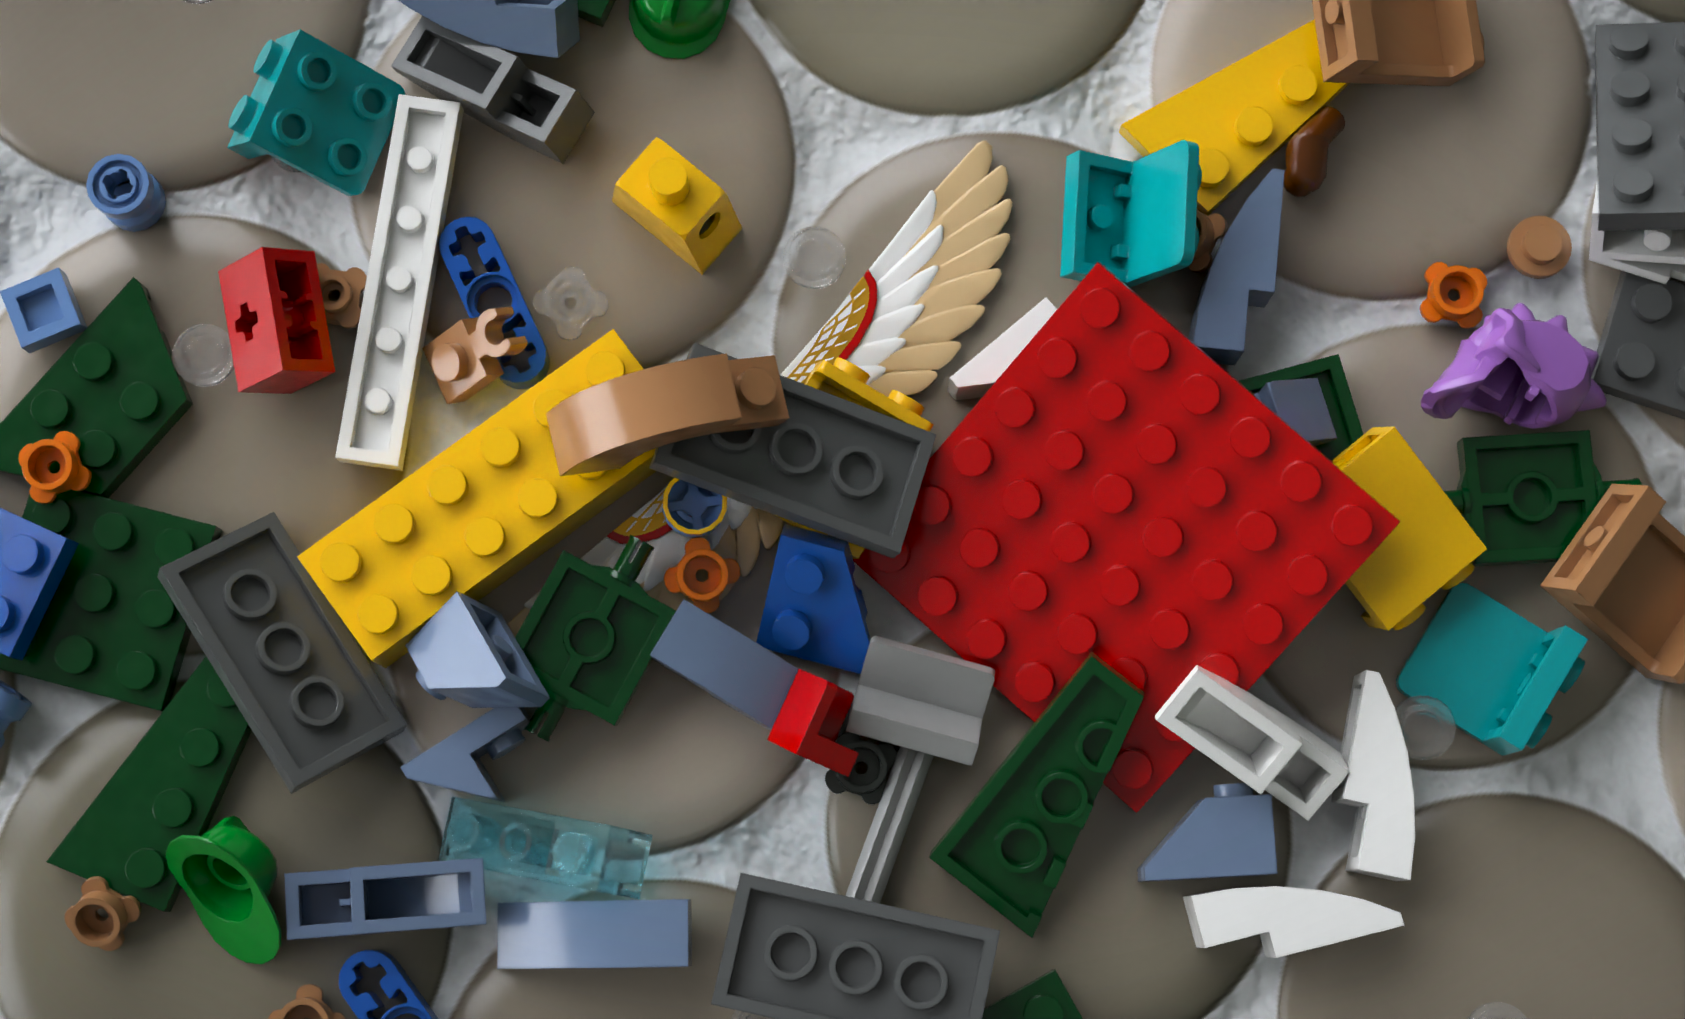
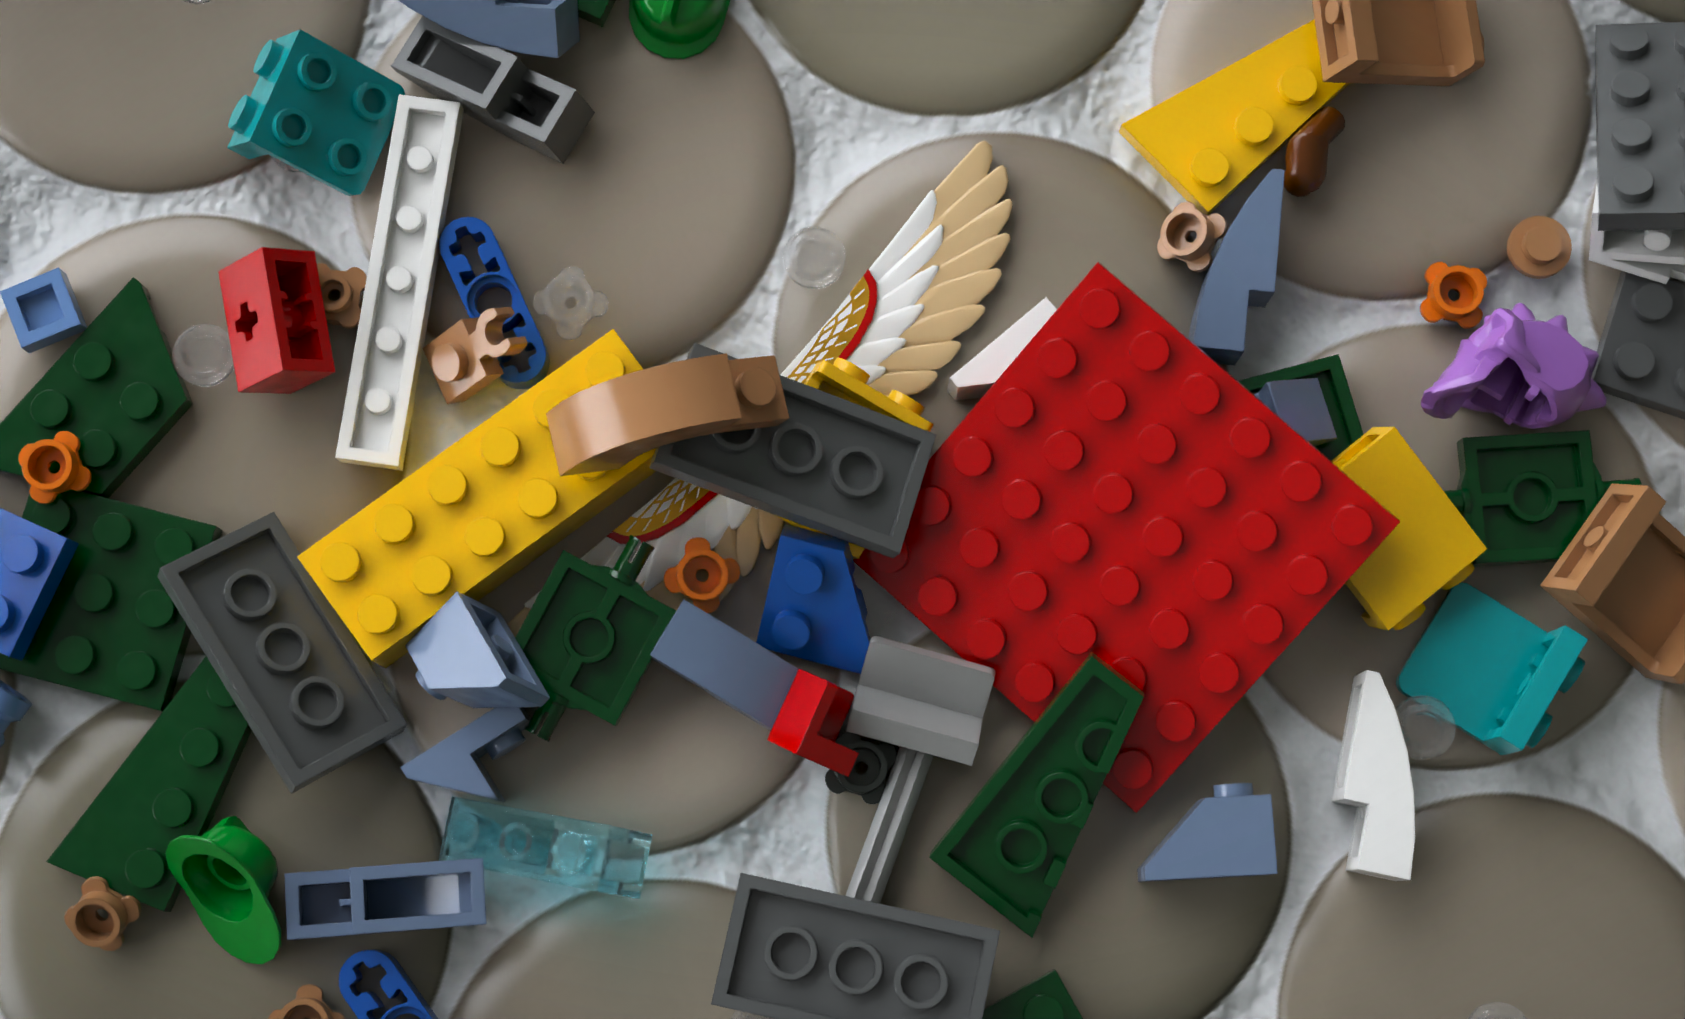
(136, 203): medium blue wheel -> none
(594, 934): sand blue slope -> none
(674, 202): yellow torso -> none
(688, 499): medium blue wheel -> none
(1131, 214): teal bracket -> none
(1254, 741): white slope -> none
(1284, 918): white slope -> none

